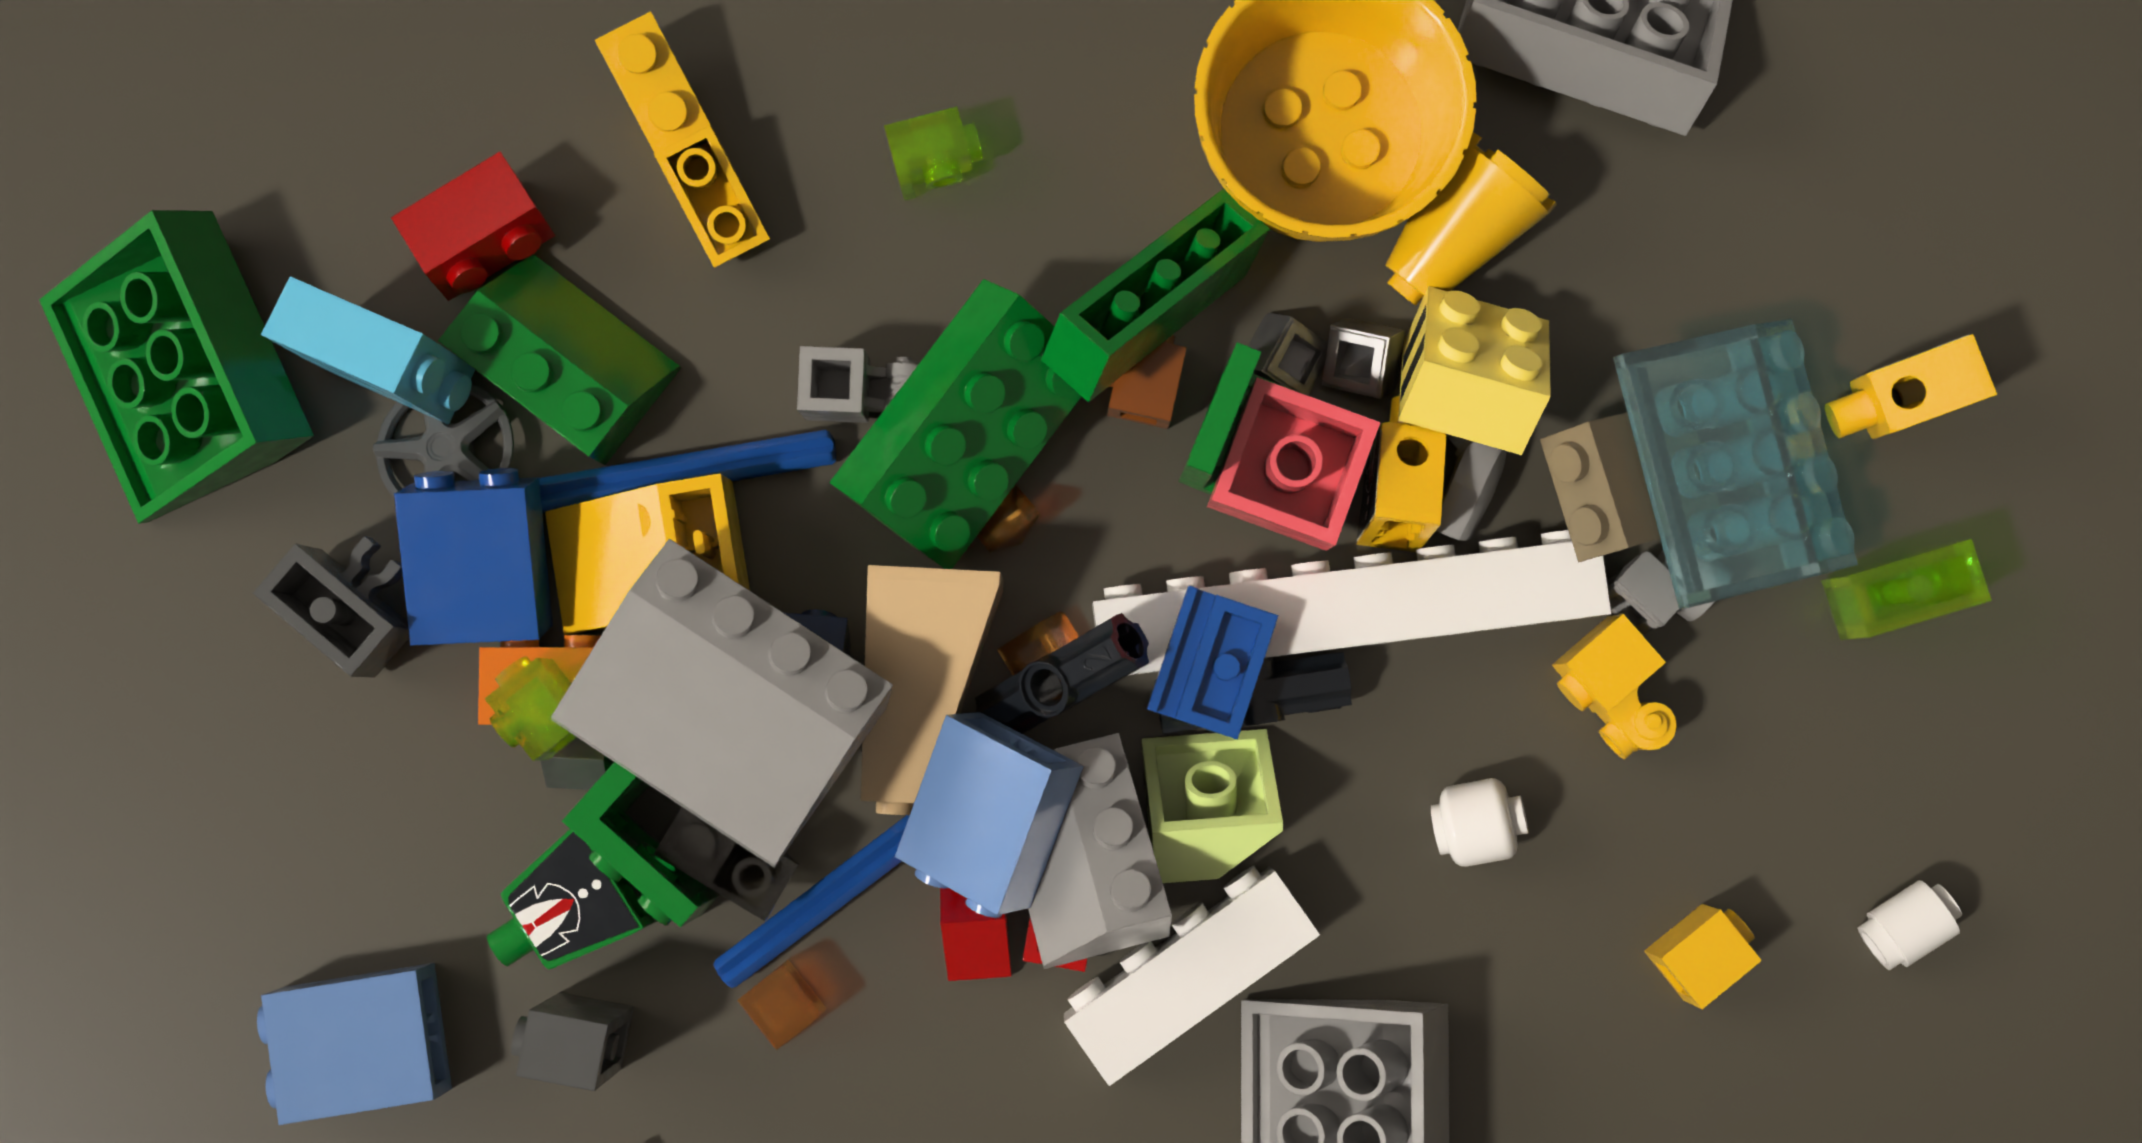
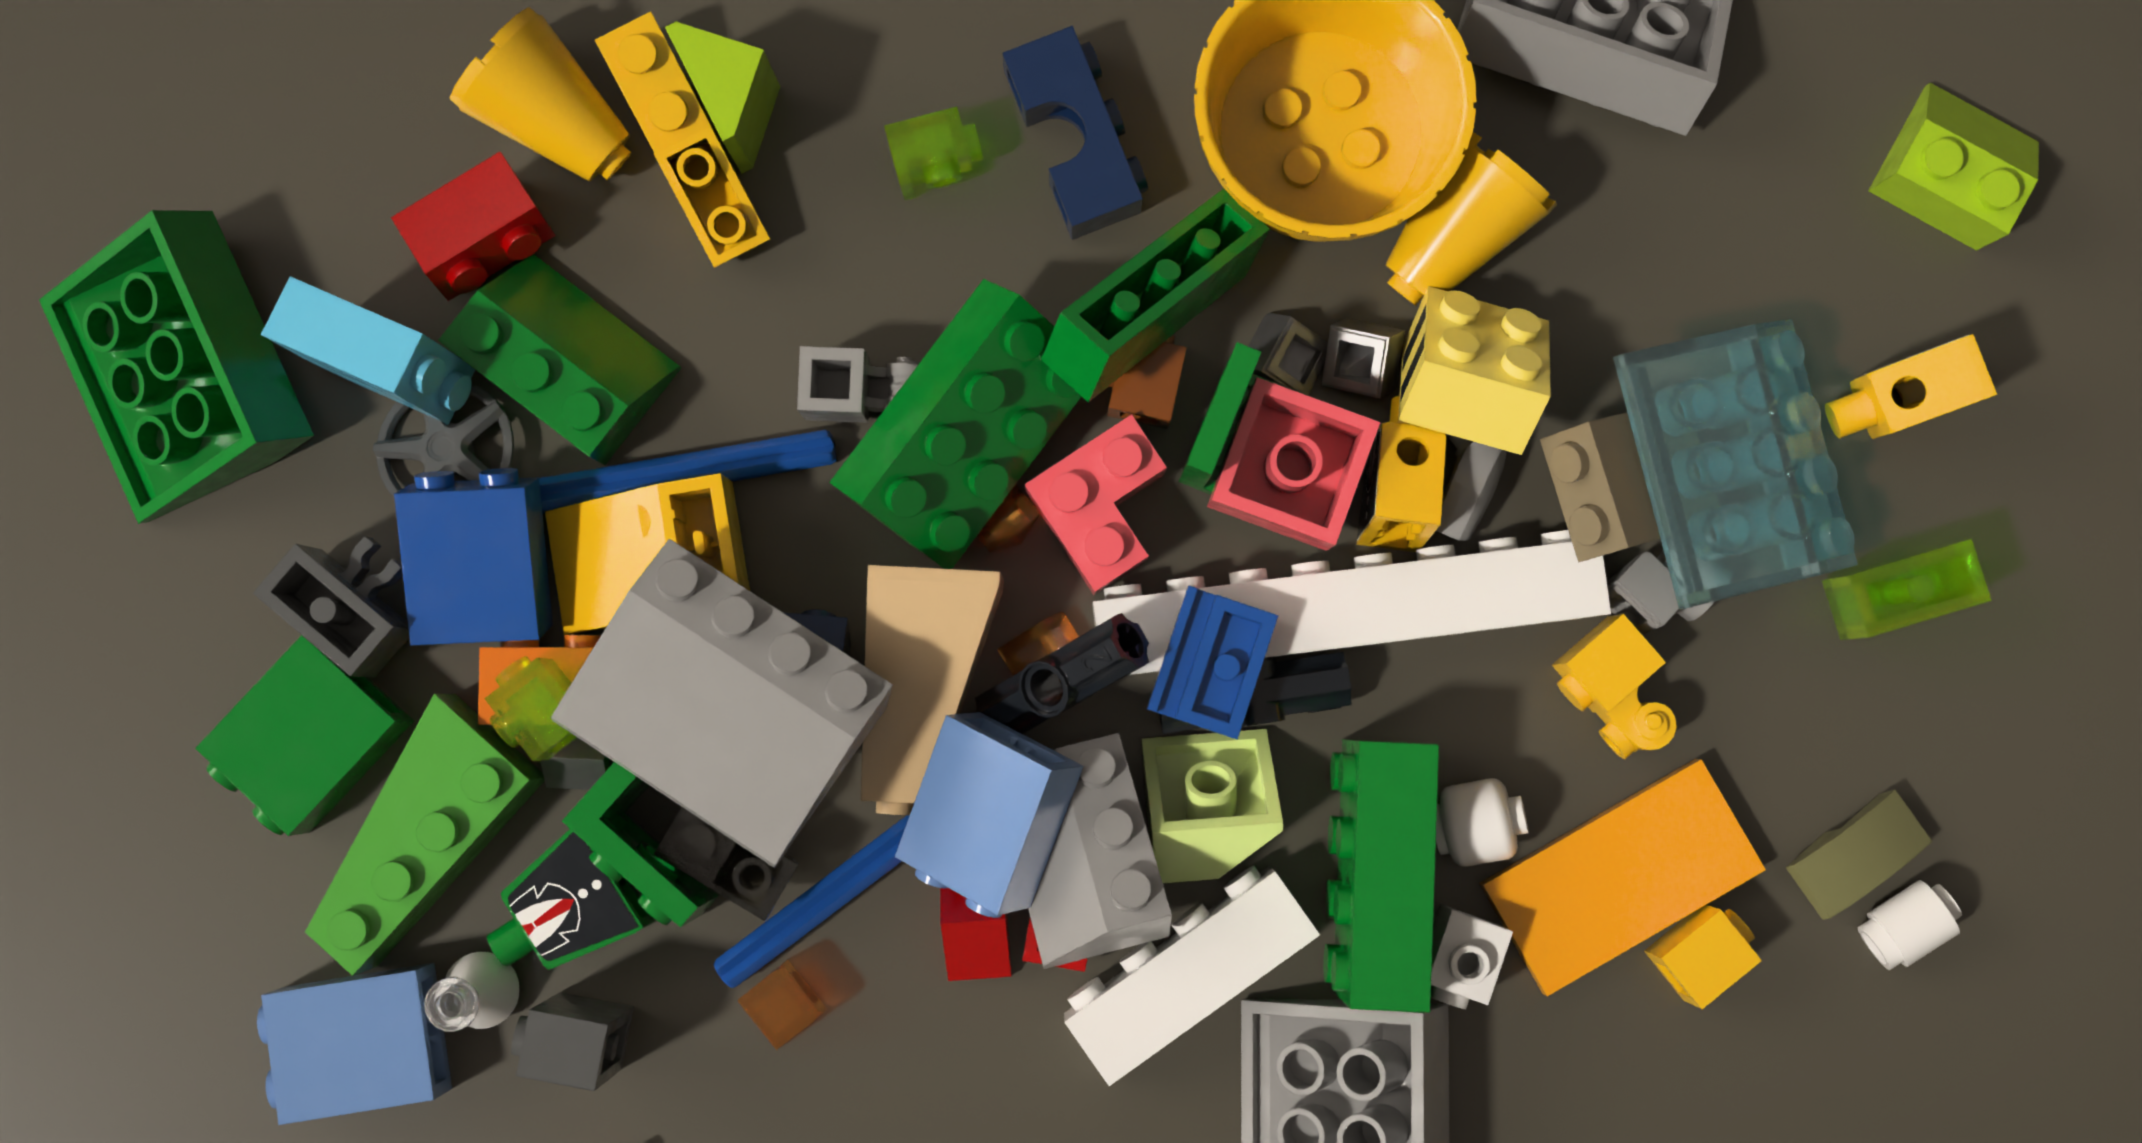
(302, 739): none -> green brick
(426, 827): none -> bright green wedge
(473, 994): none -> piece
(543, 99): none -> yellow cone
(733, 85): none -> lime slope
(1057, 81): none -> dark blue arch
(1082, 498): none -> coral brick
(1383, 874): none -> green brick
(1466, 957): none -> white brick
(1622, 876): none -> light orange tile
(1859, 855): none -> olive slope
(1959, 169): none -> lime slope

